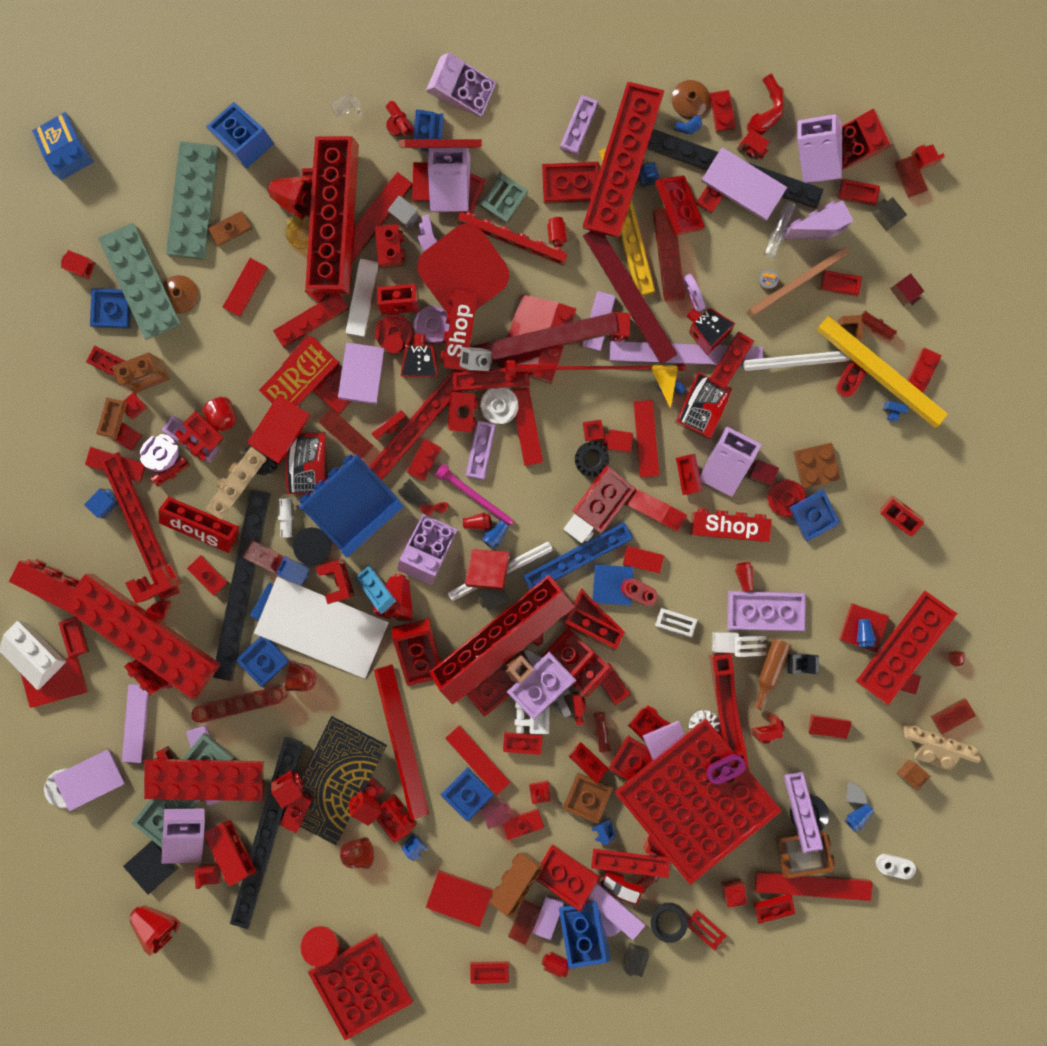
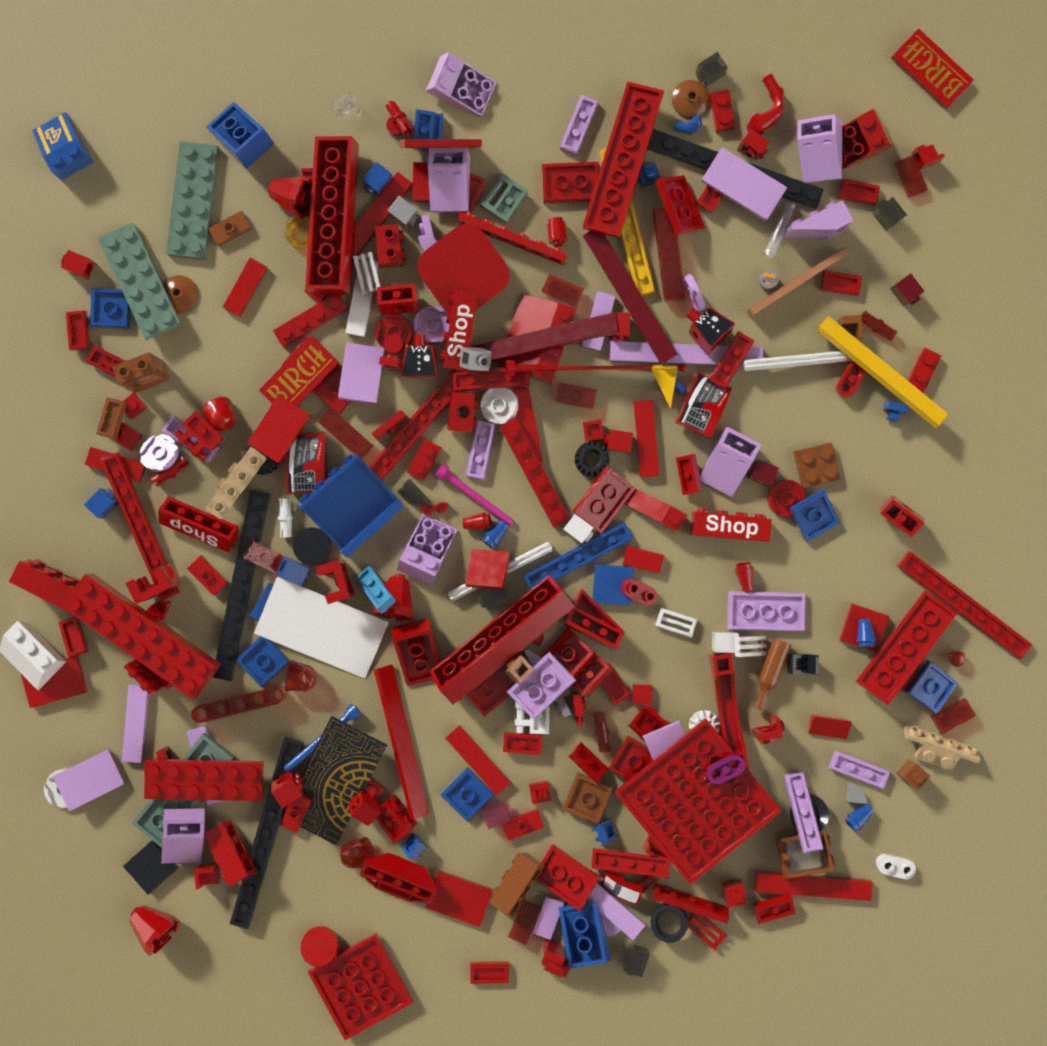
(78, 330): none -> red plate
(351, 714): none -> blue piece
(363, 257): none -> white tile
(376, 179): none -> blue brick
(391, 362): none -> red plate
(399, 878): none -> red wedge
(534, 472): none -> red plate
(554, 951): none -> red tile
(562, 290): none -> clear red plate
(576, 395): none -> clear red plate
(642, 694): none -> red tile
(691, 903): none -> red tile
(711, 69): none -> clear smoke brick
(859, 769): none -> lavender tile
(932, 68): none -> red tile
(932, 687): none -> blue tile
(964, 605): none -> red tile

